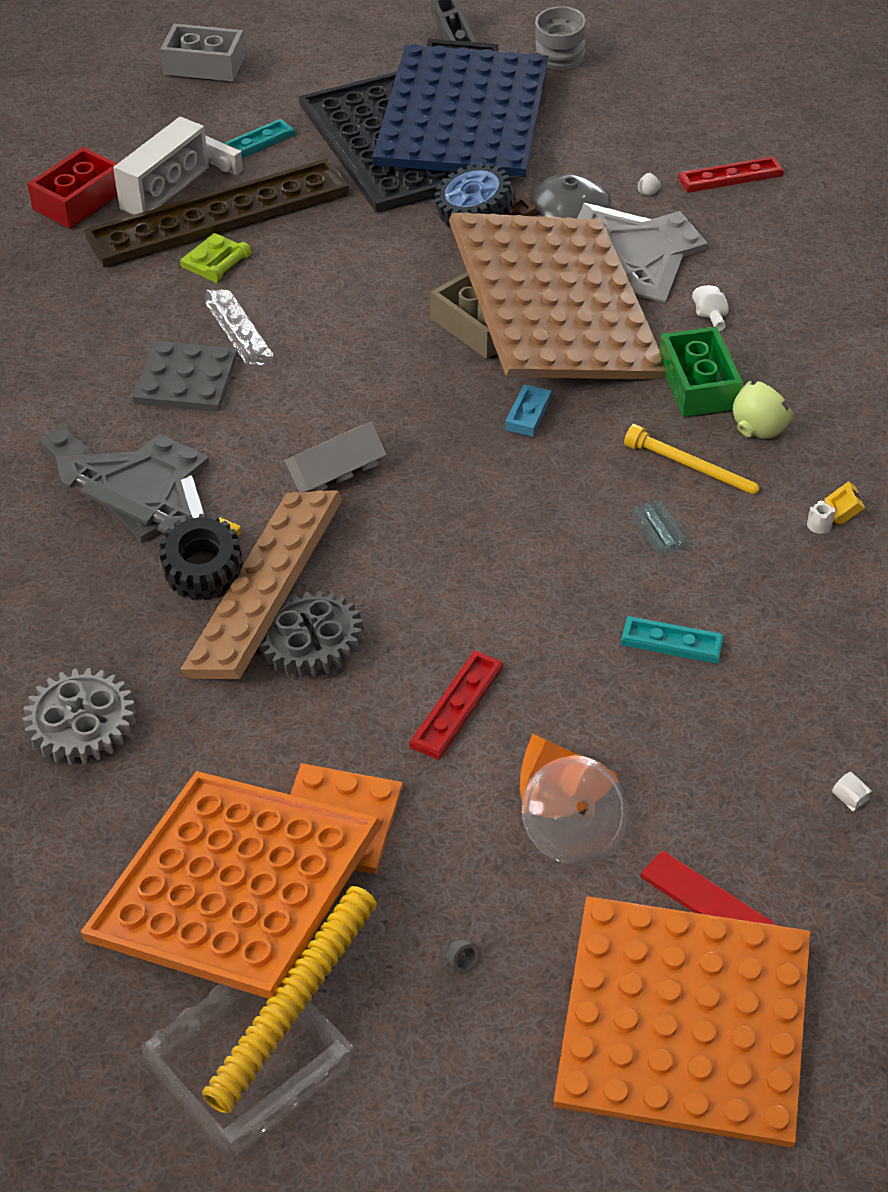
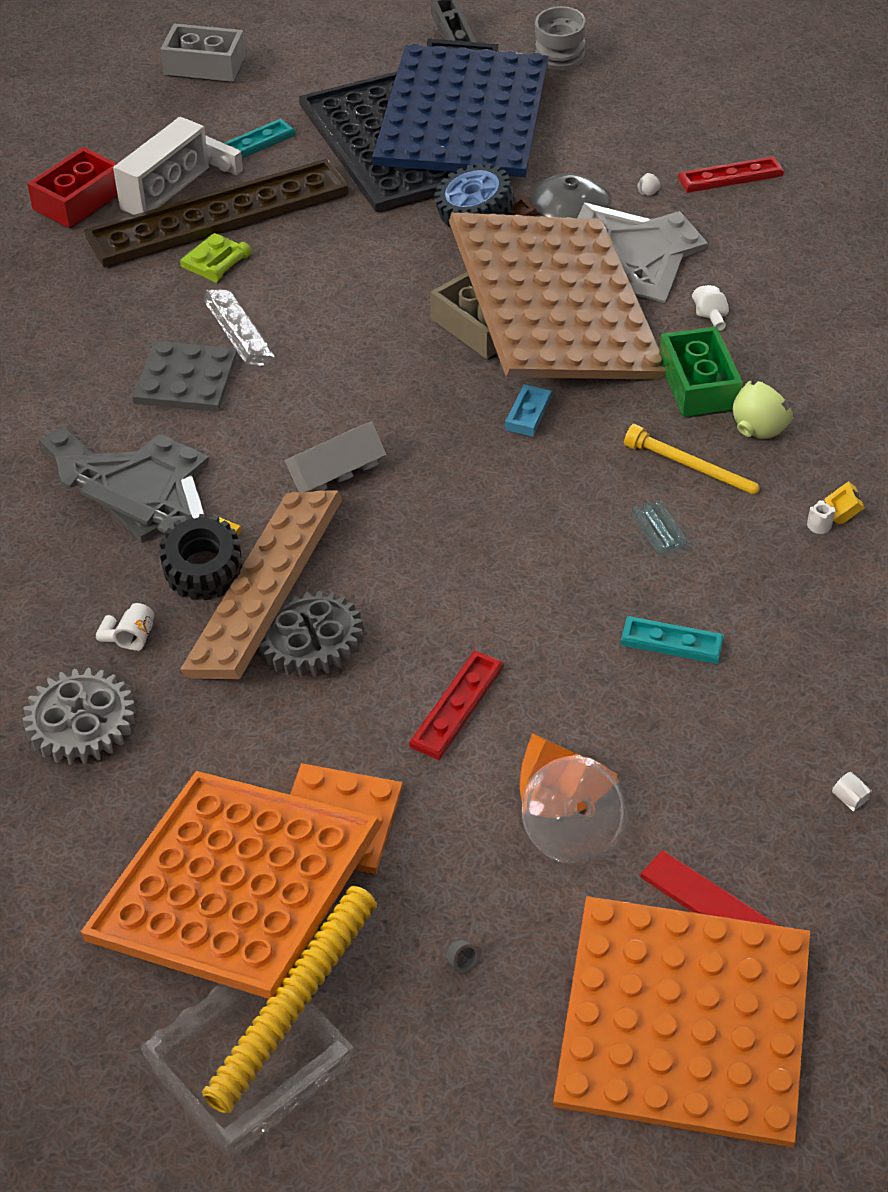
(135, 621): none -> white piece

